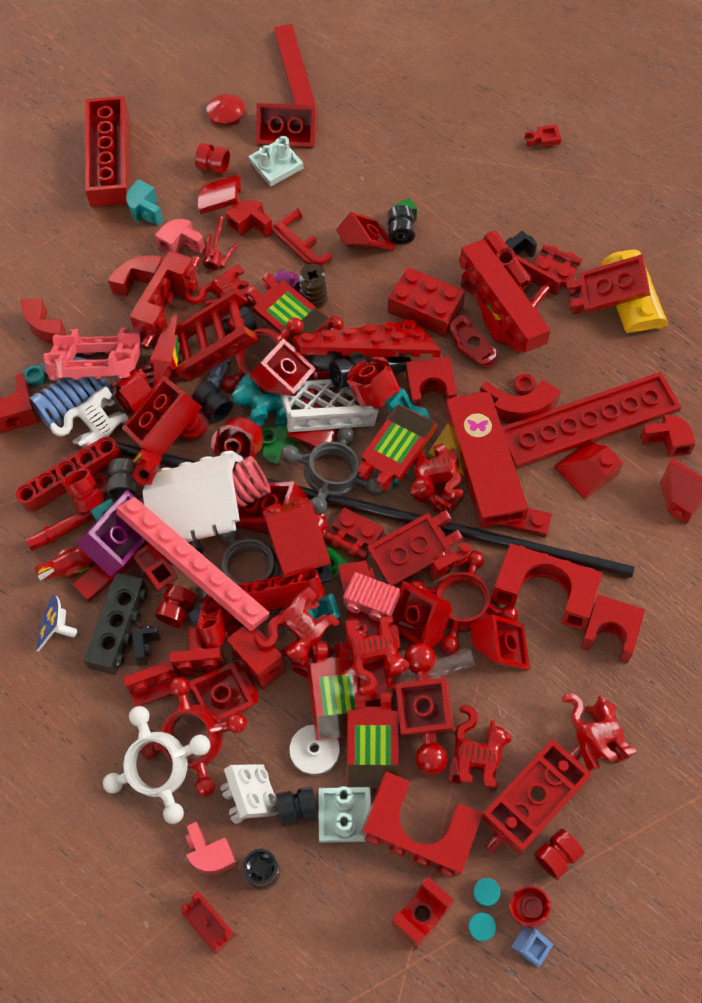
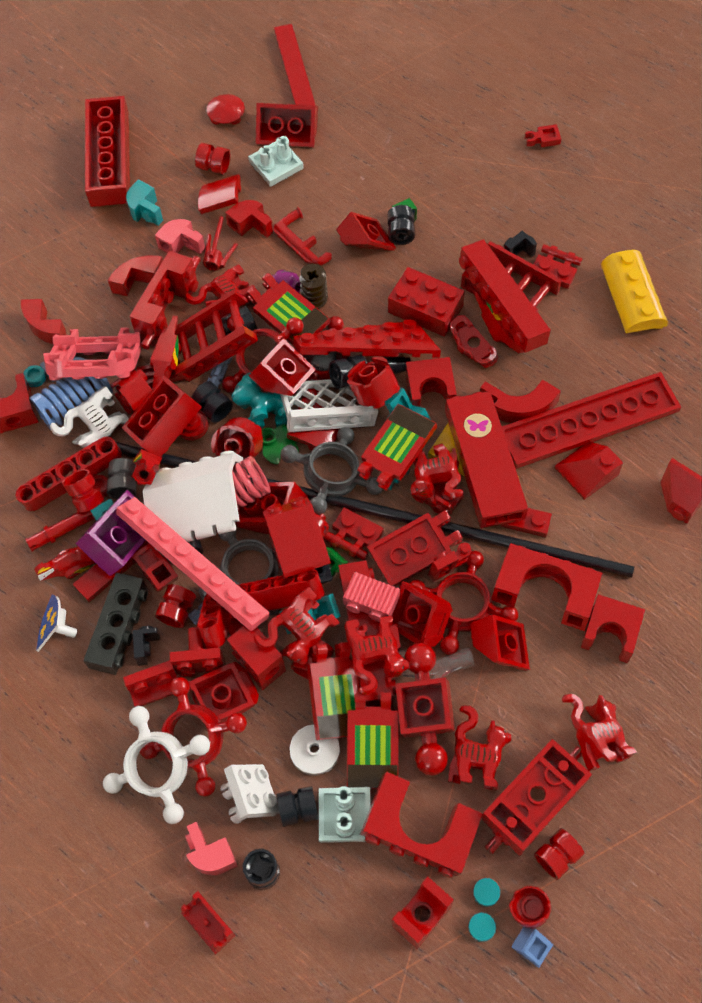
(502, 251): red piece -> none
(524, 384): red tile -> none
(609, 285): red tile -> none
(673, 432): red brick -> none

